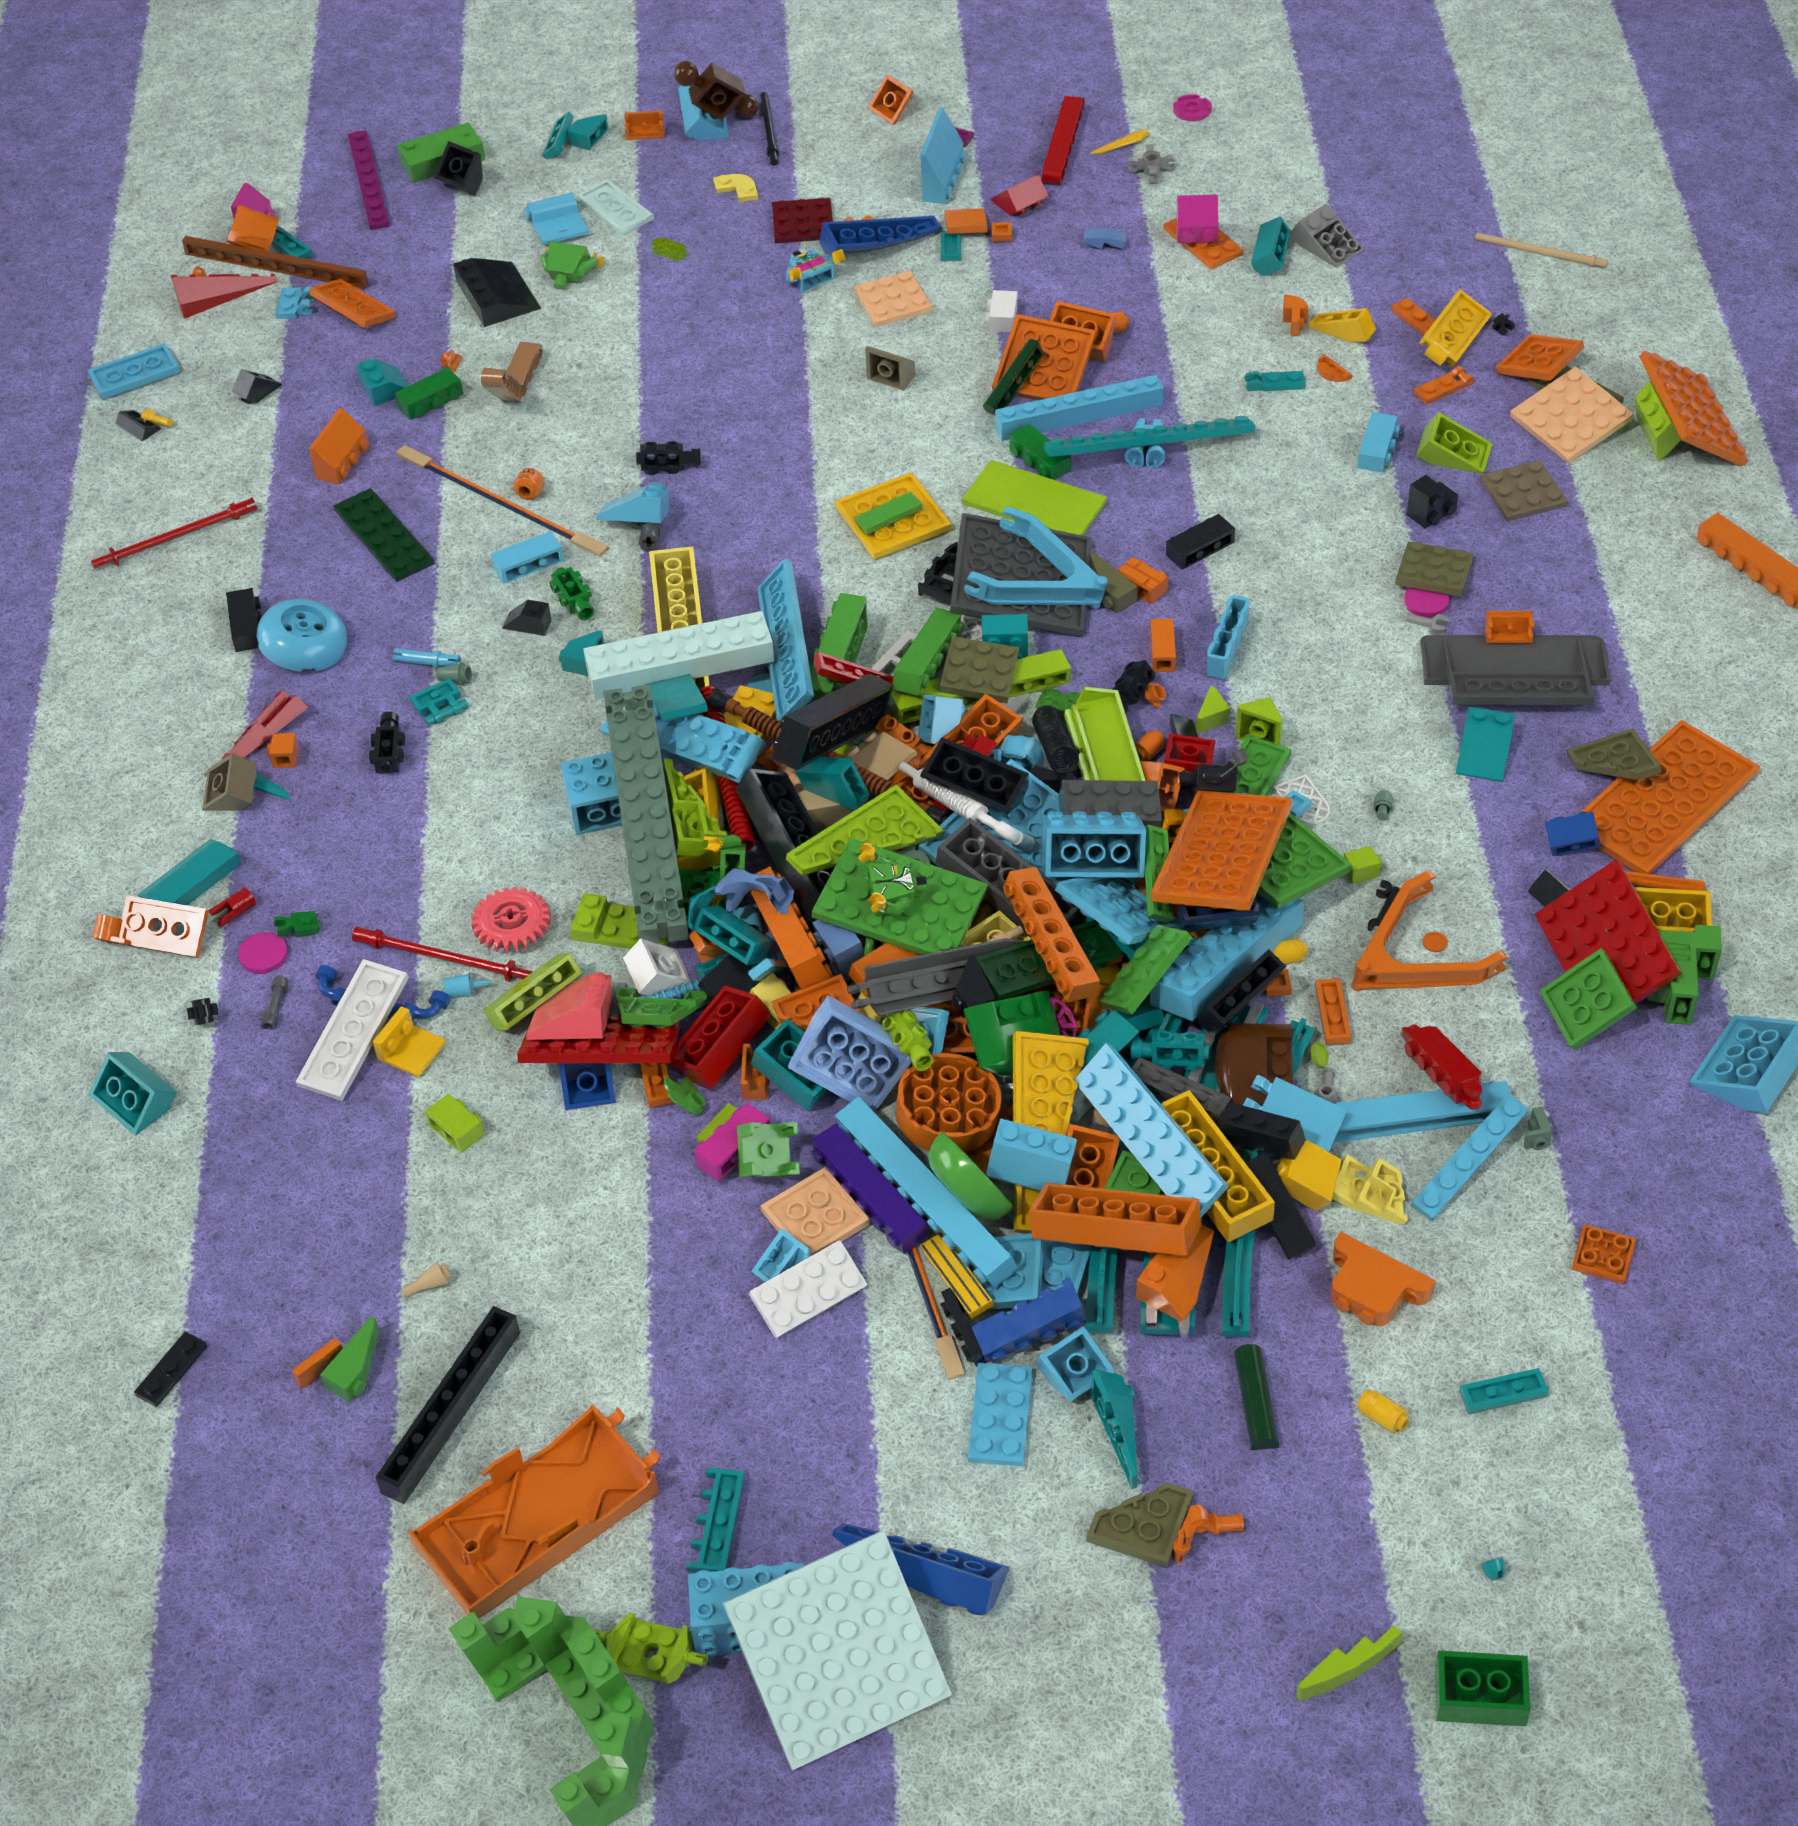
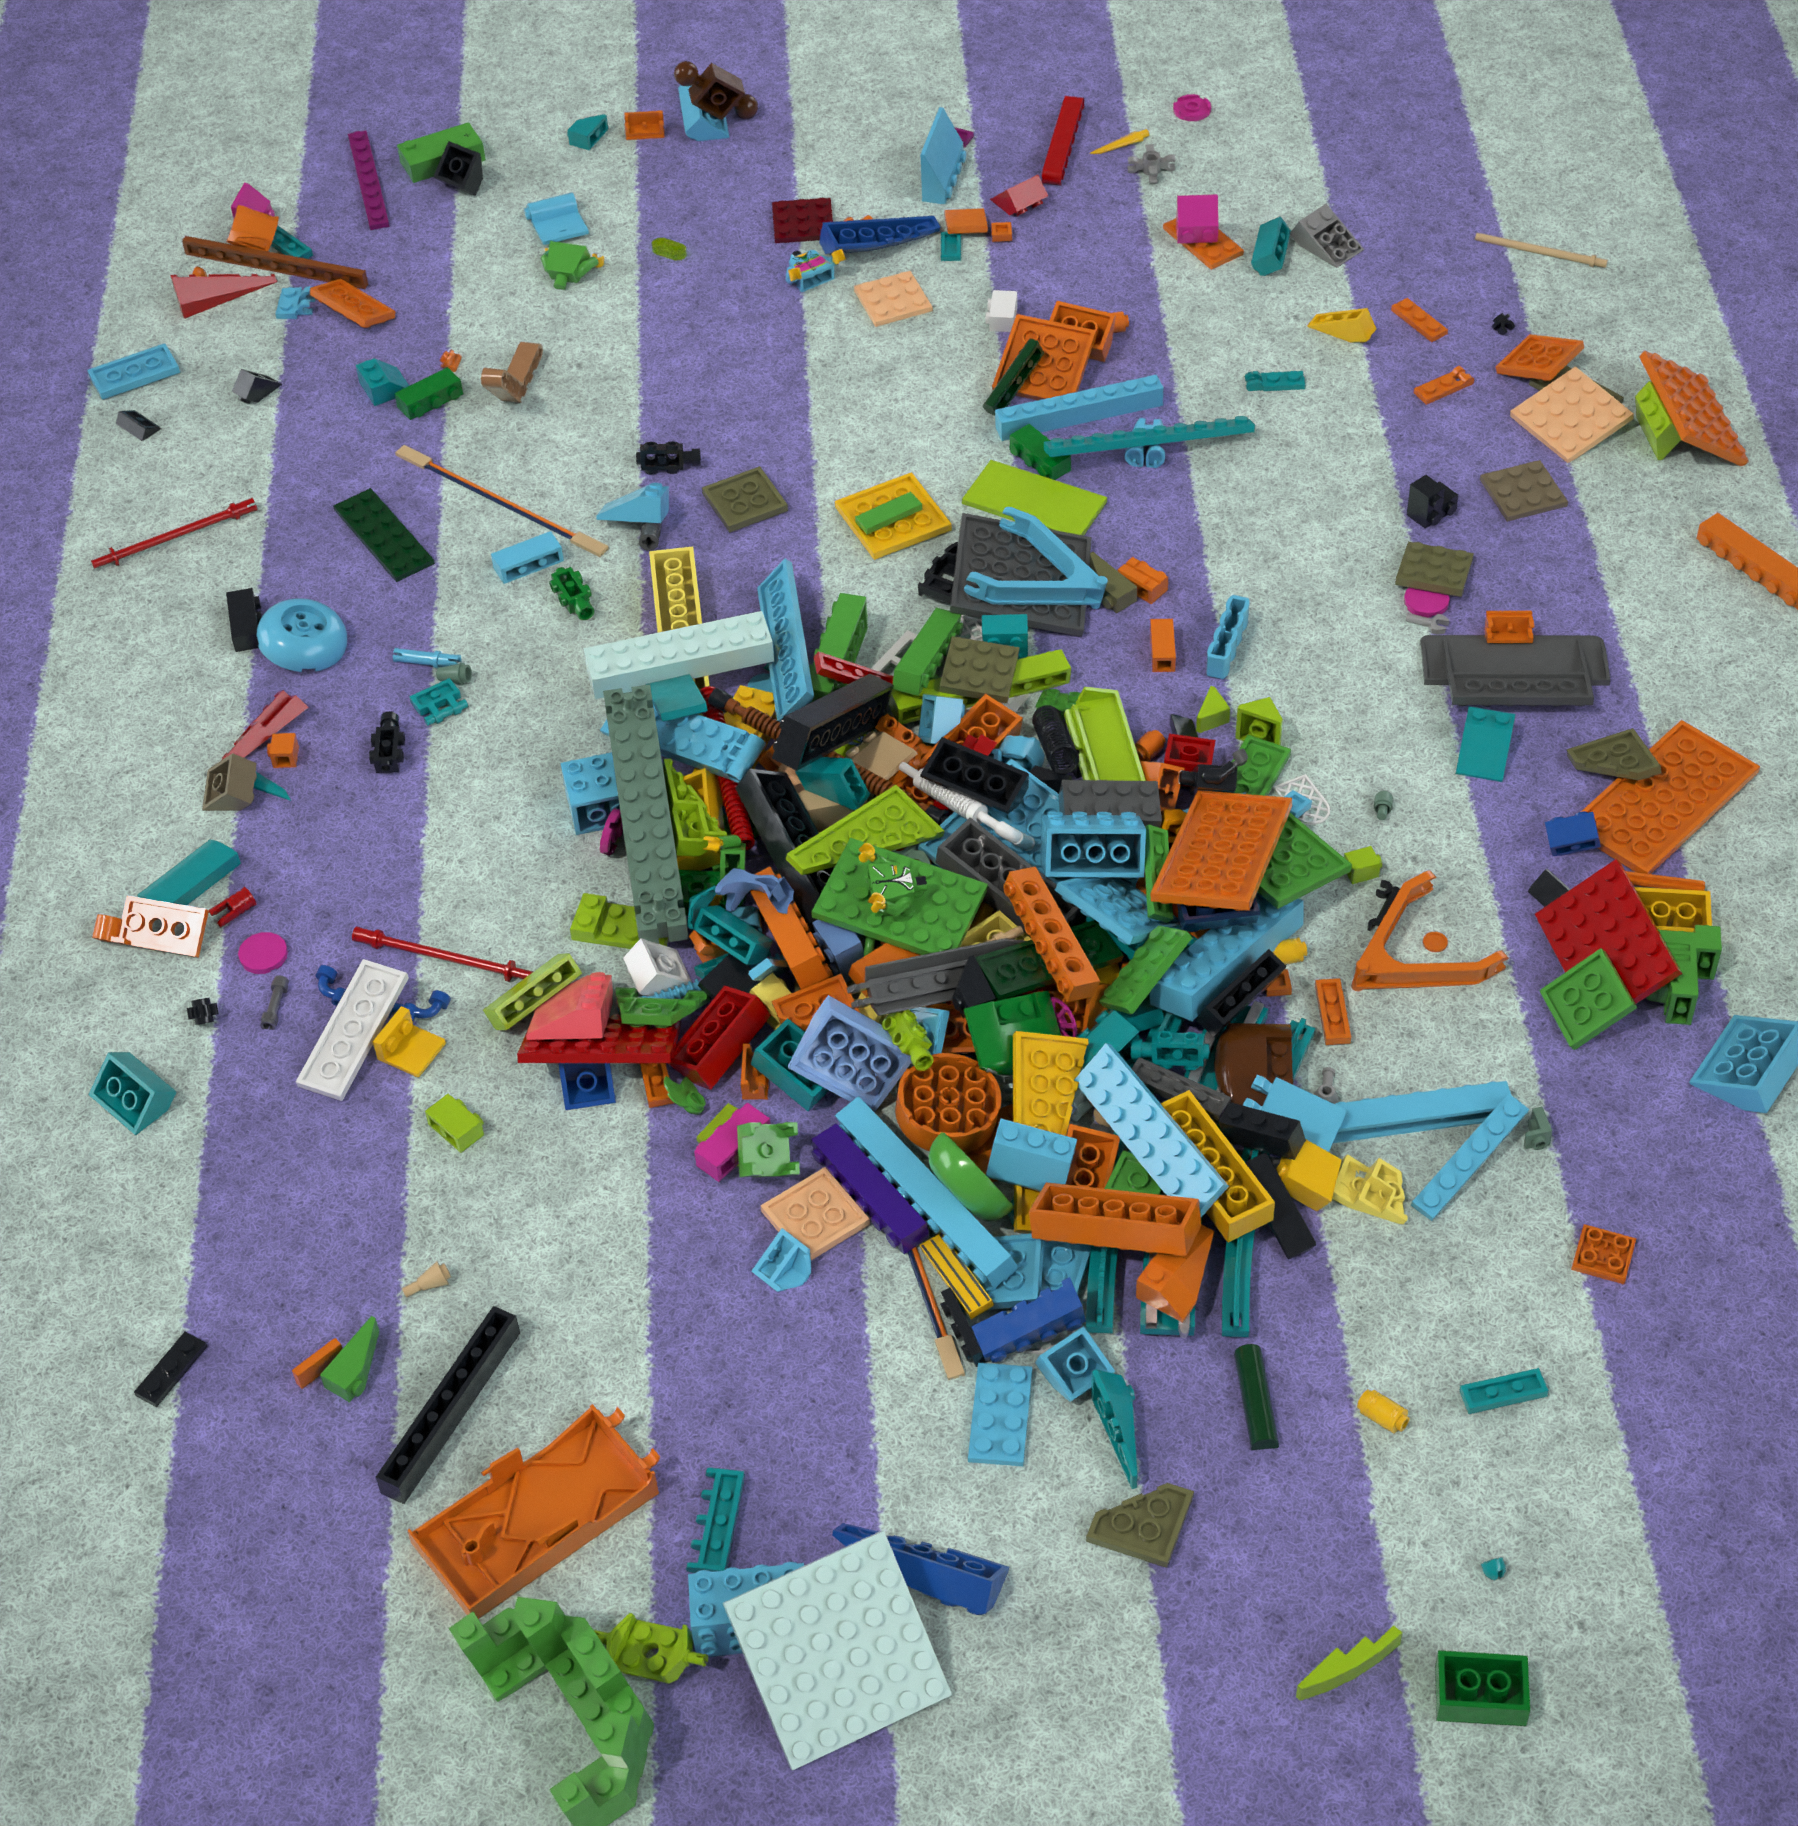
(151, 415): yellow bar -> none
(299, 923): green plate -> none
(338, 447): orange slope -> none
(464, 984): medium azure piece -> none
(494, 289): black slope -> none
(511, 918): coral gear -> none
(529, 483): orange head -> none
(529, 617): black slope -> none
(558, 136): teal plate -> none
(573, 657): teal slope -> none
(612, 830): none -> dark pink tile
(615, 207): light aqua tile -> none
(740, 183): light yellow plate -> none
(744, 499): none -> olive plate
(772, 149): black bar -> none
(807, 1289): white plate -> none
(889, 368): dark tan slope -> none
(890, 99): orange slope -> none
(1098, 236): medium blue slope -> none
(1134, 682): black brick -> none
(1155, 694): orange plate -> none
(1199, 1521): orange pin -> none
(1200, 541): black brick -> none
(1295, 312): orange brick -> none
(1319, 1054): lime piece -> none
(1331, 370): orange tile -> none
(1374, 1283): orange brick -> none
(1378, 442): medium azure brick -> none
(1444, 1064): red hinge -> none
(1453, 446): lime slope -> none
(1459, 324): yellow hinge -> none

